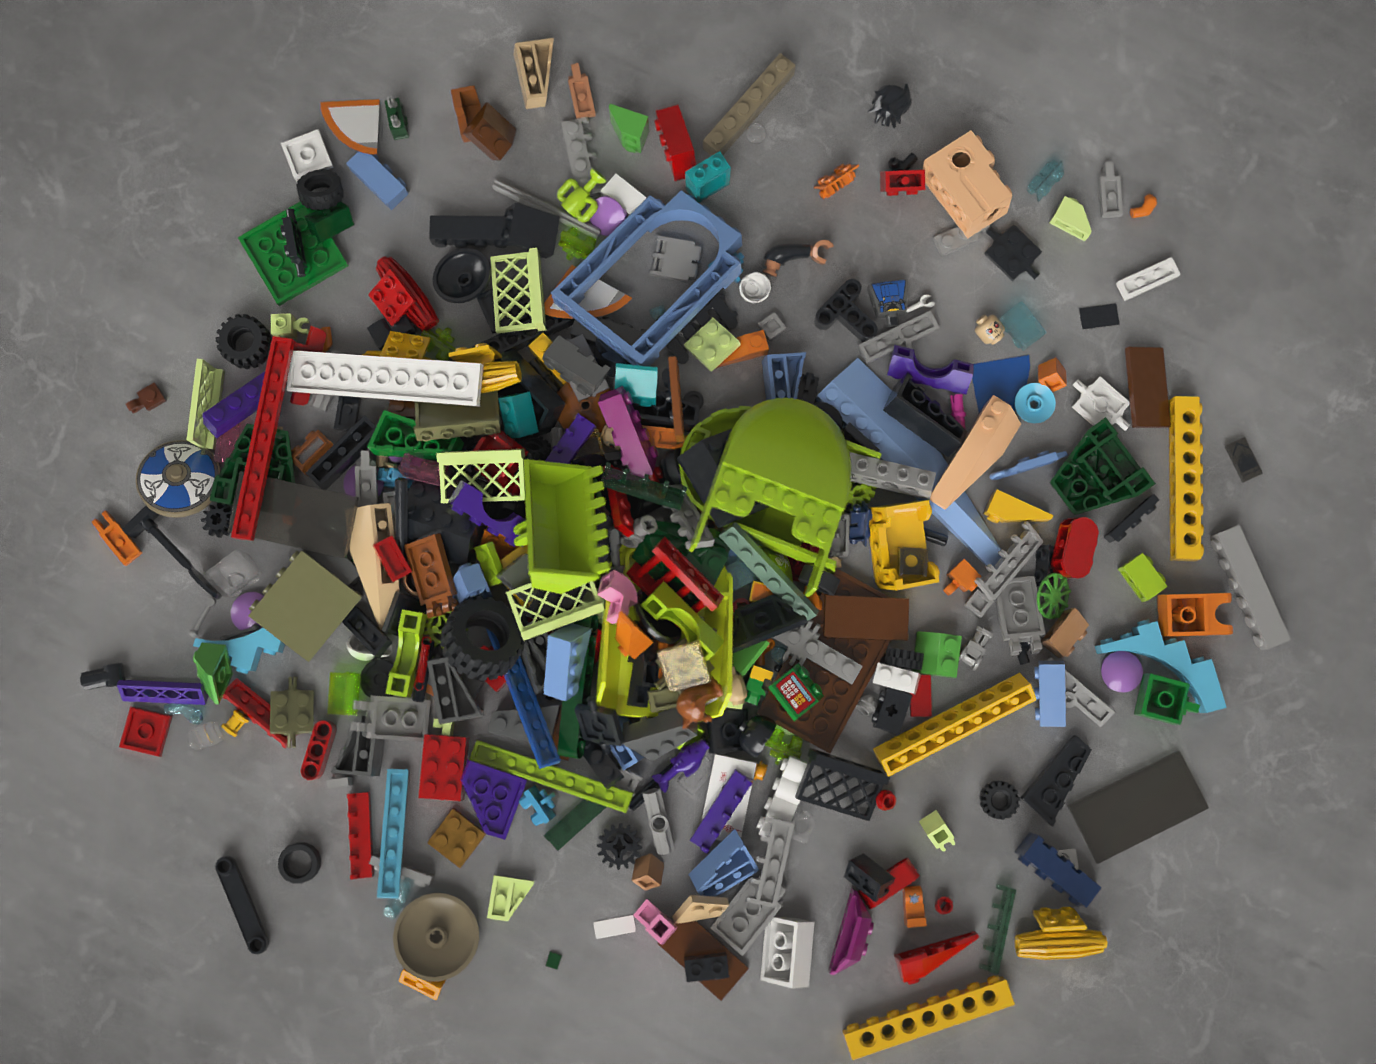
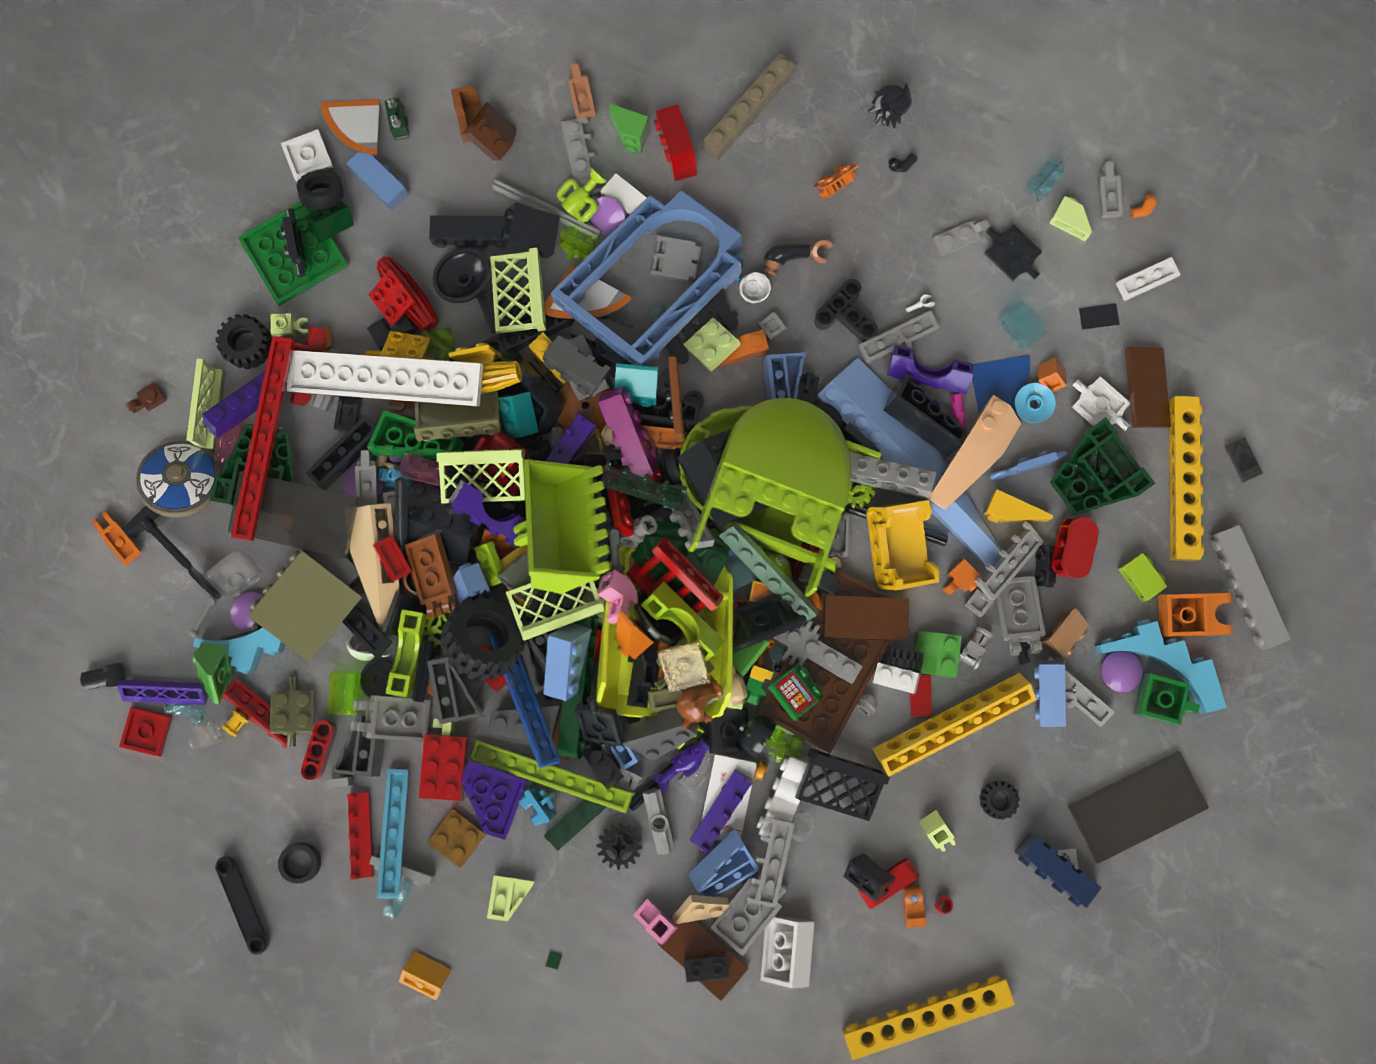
(211, 520): black gear -> none
(311, 451): dark orange window -> none
(422, 664): red piece -> none
(436, 937): dark tan dish -> none
(533, 69): tan wedge -> none
(614, 926): white sticker -> none
(648, 872): medium nougat panel -> none
(707, 181): teal window -> none
(852, 935): magenta wedge -> none
(861, 515): dark blue hinge -> none
(885, 800): red plate -> none
(889, 300): torso -> none
(900, 704): black brick -> none
(904, 180): red brick -> none
(922, 559): clear smoke piece -> none
(923, 960): red wedge -> none
(966, 183): light nougat piece -> none
(990, 329): tan head -> none
(1000, 929): clear green hinge -> none
(1051, 787): black wing -> none
(1053, 596): bright green wheel -> none
(1060, 937): yellow plate -> none
(1132, 519): black plate -> none

